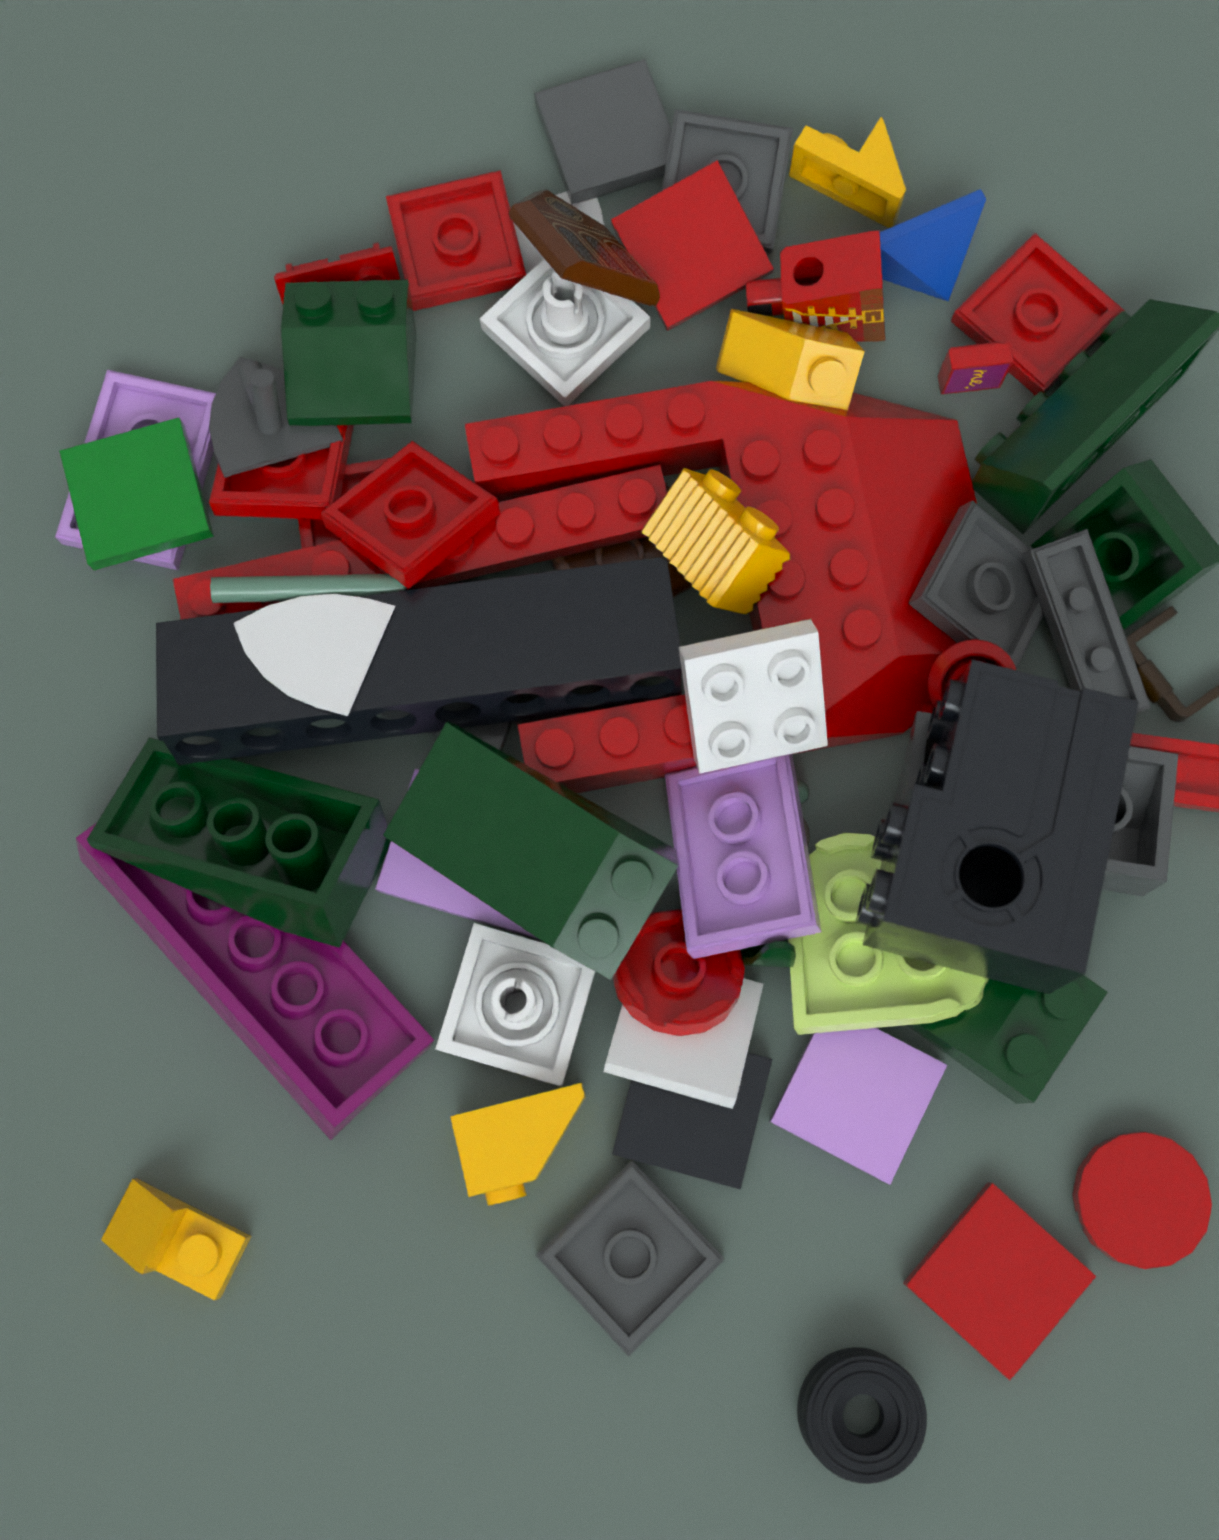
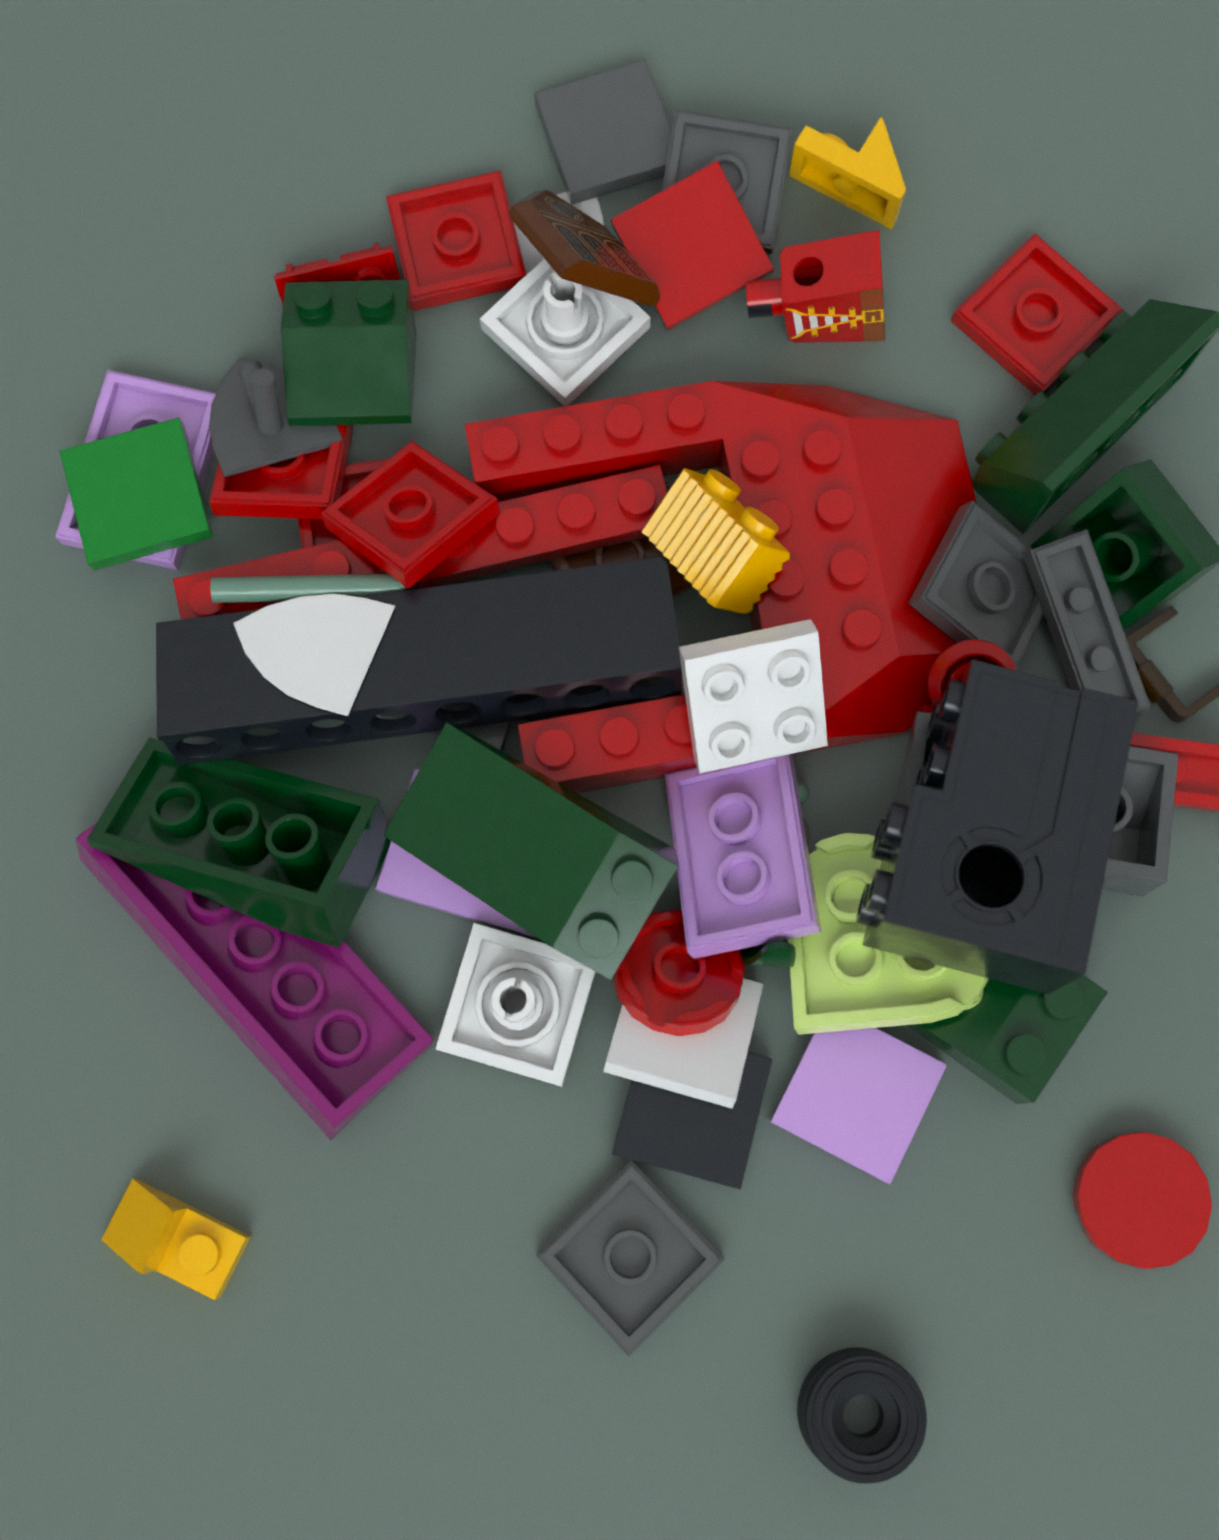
(513, 1141): yellow slope -> none
(791, 359): yellow slope -> none
(931, 247): blue slope -> none
(975, 367): red tile -> none
(999, 1280): red tile -> none

